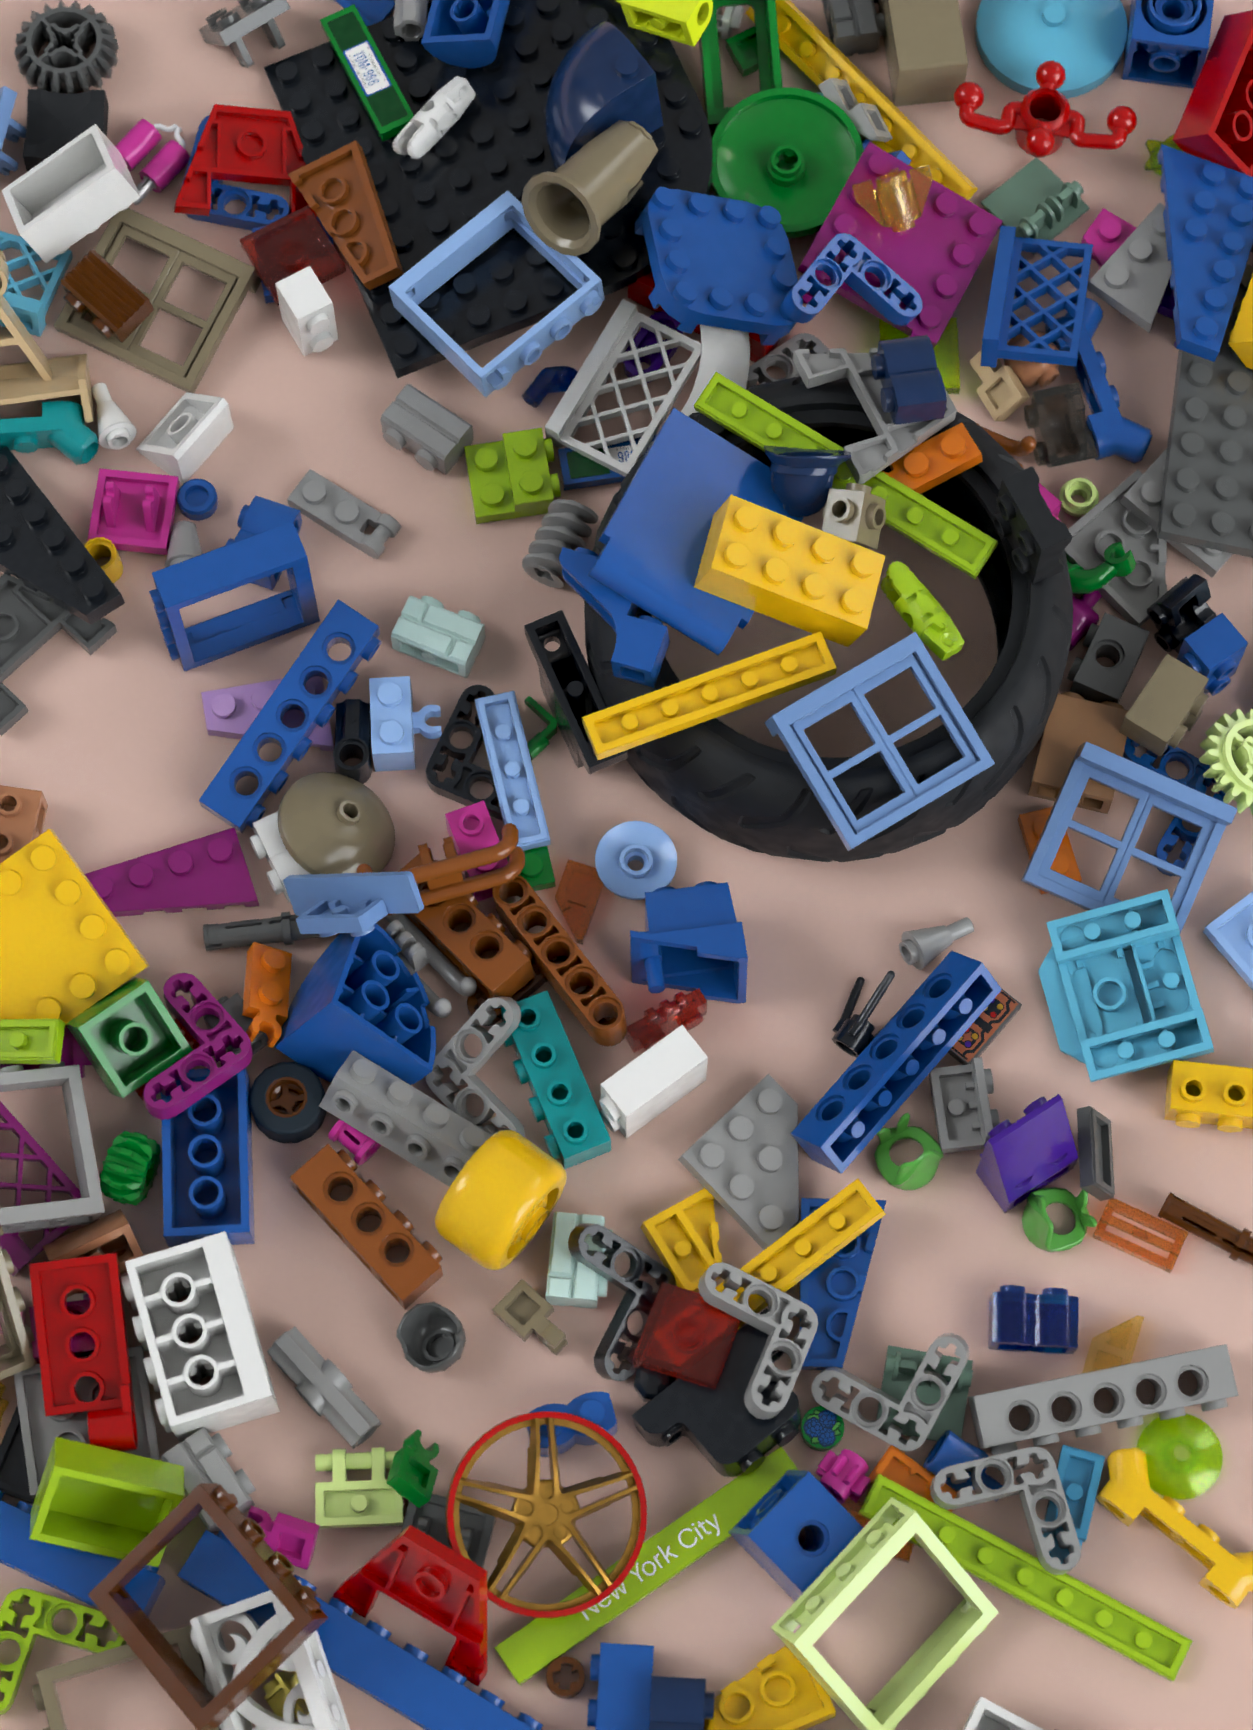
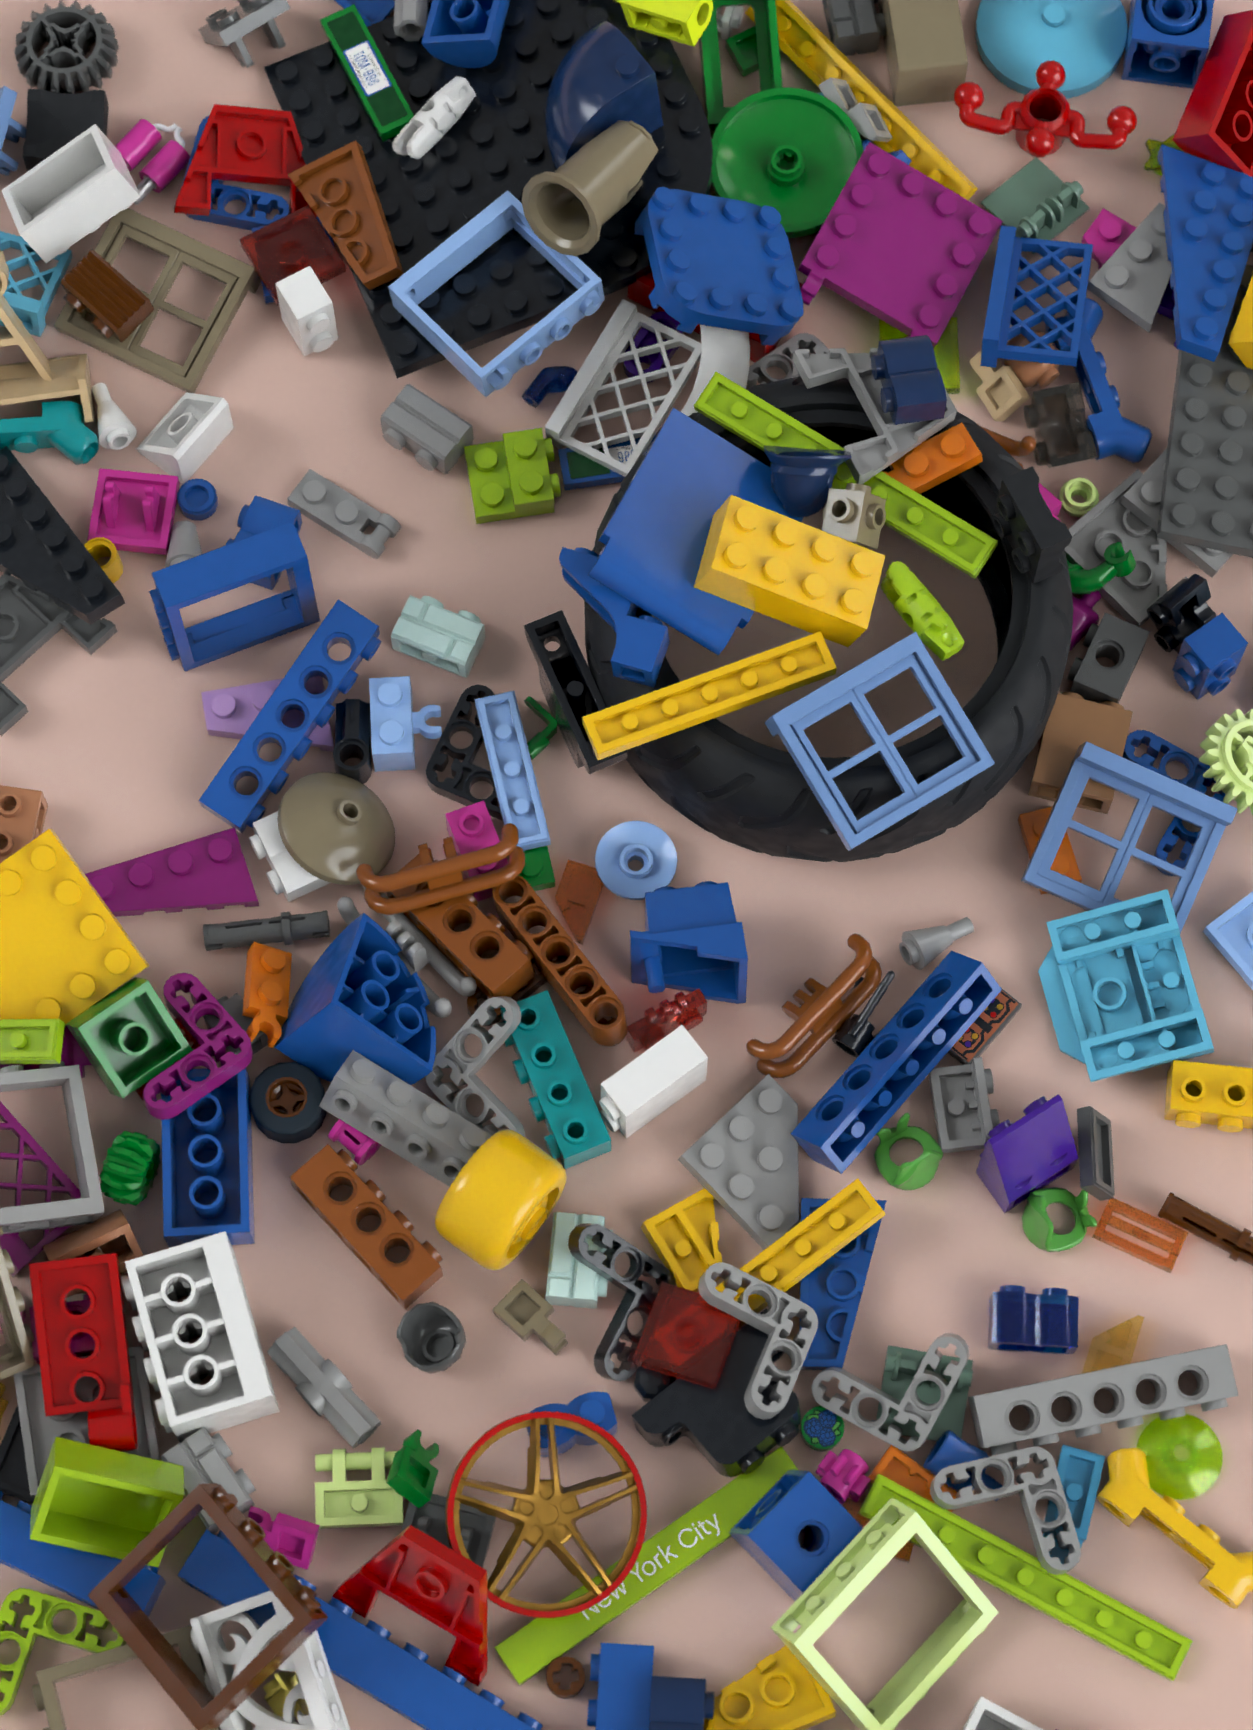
(350, 900): medium blue bracket -> none
(558, 530): light grey piece -> none
(819, 1013): none -> dark orange piece
(852, 272): blue beam -> none
(896, 199): clear yellow brick -> none
(1166, 706): dark tan brick -> none

